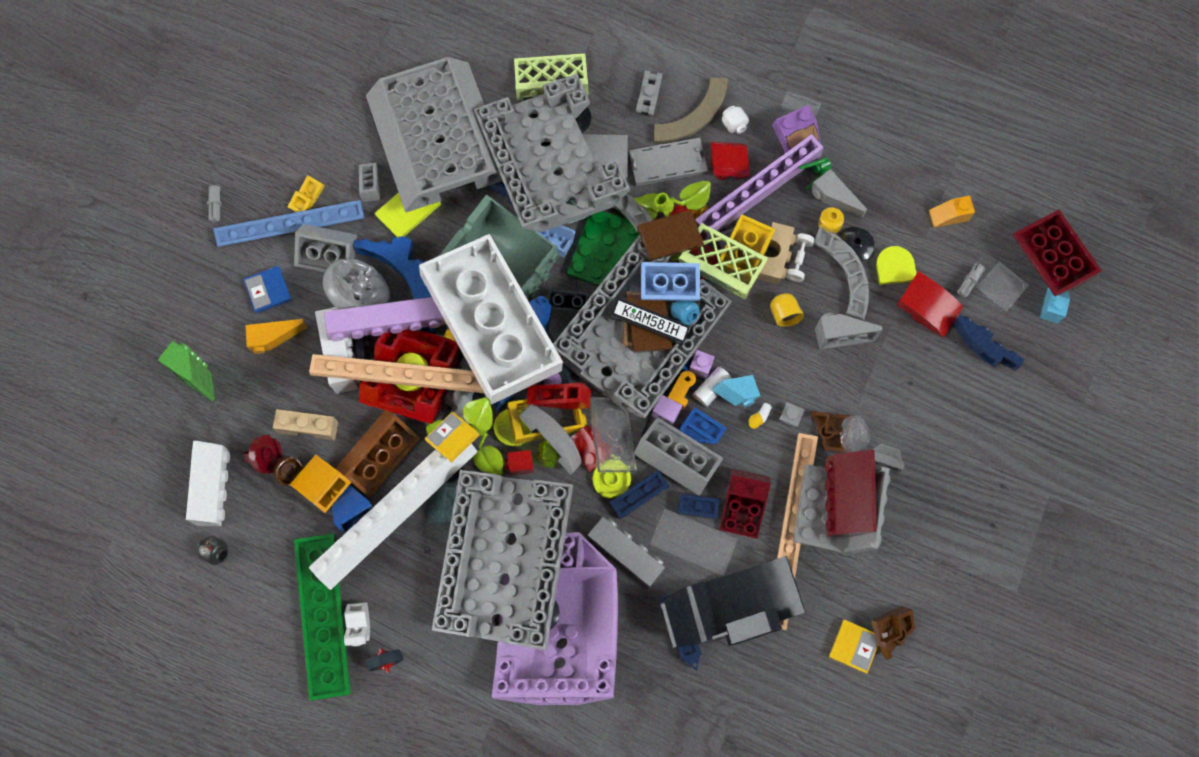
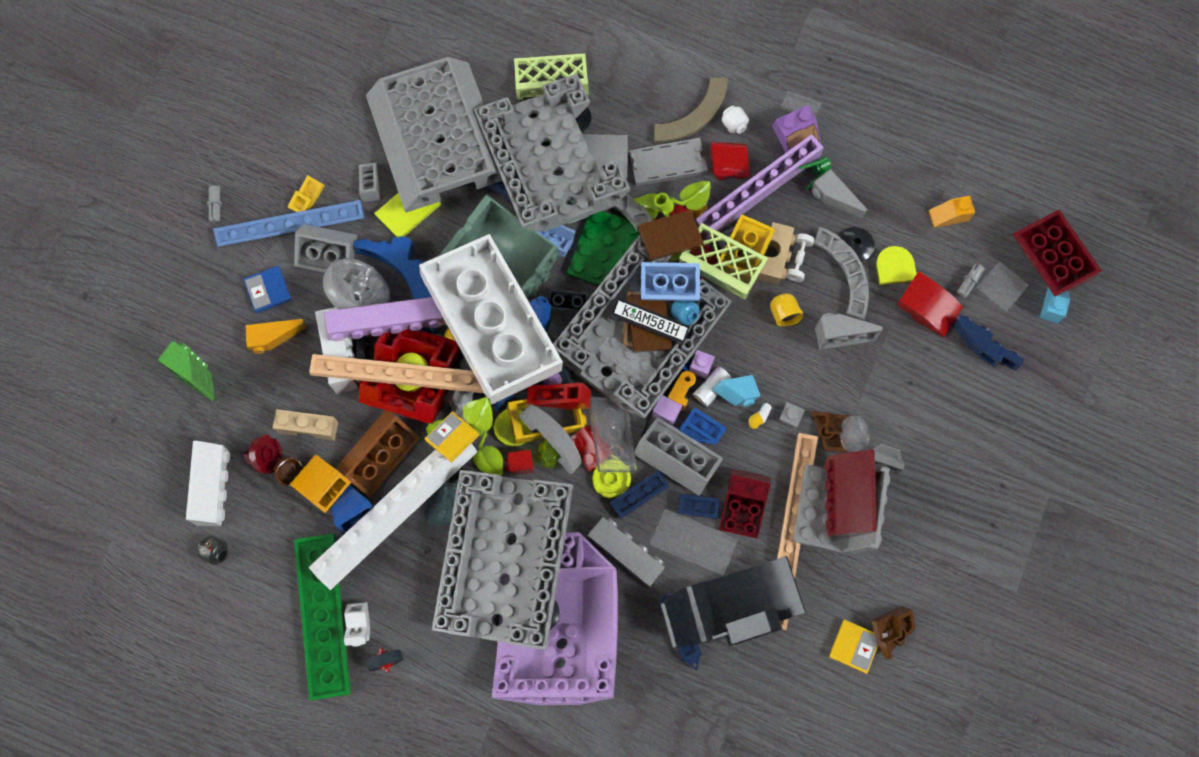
(649, 93): light grey plate -> none
(831, 220): yellow head -> none

